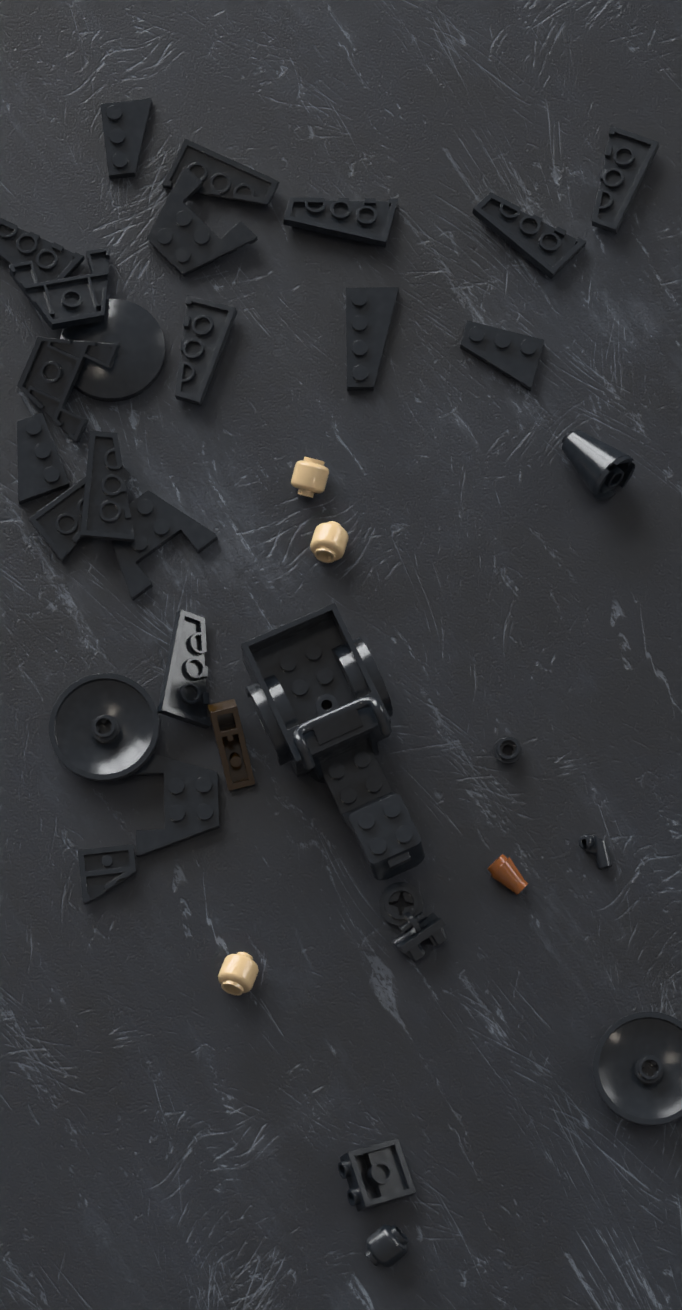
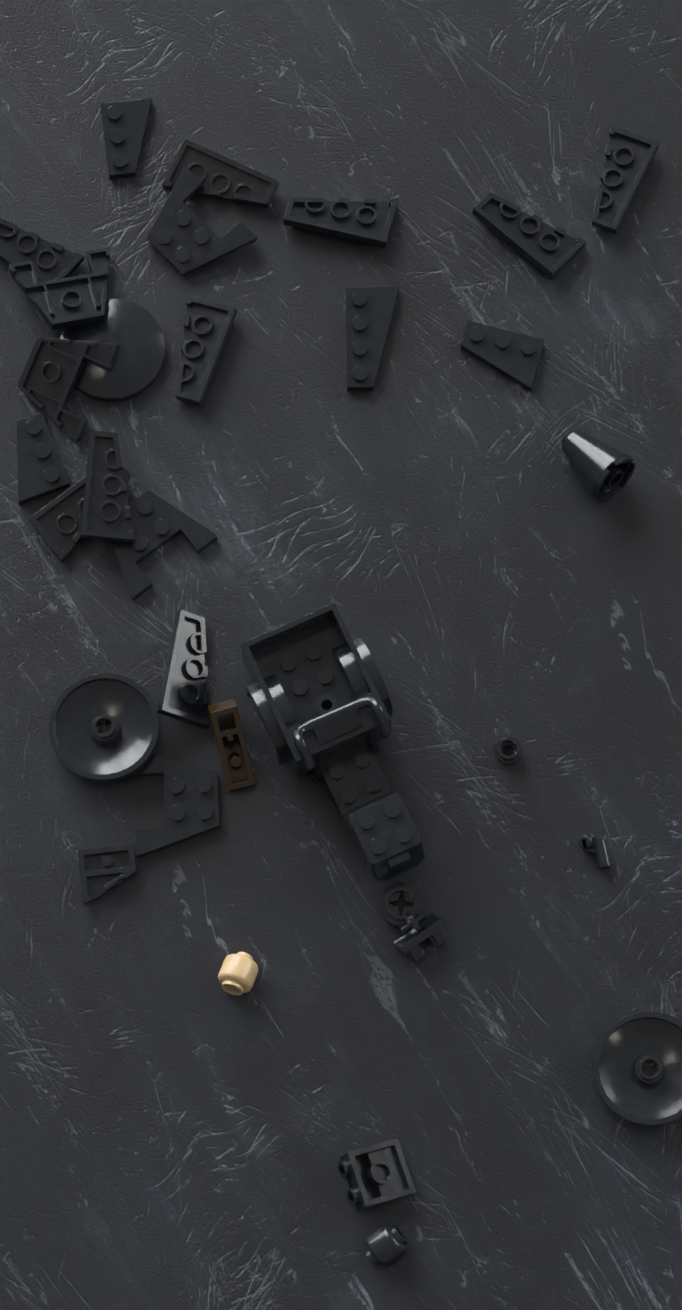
(309, 477): tan head -> none
(329, 542): tan head -> none
(507, 874): dark orange cone -> none

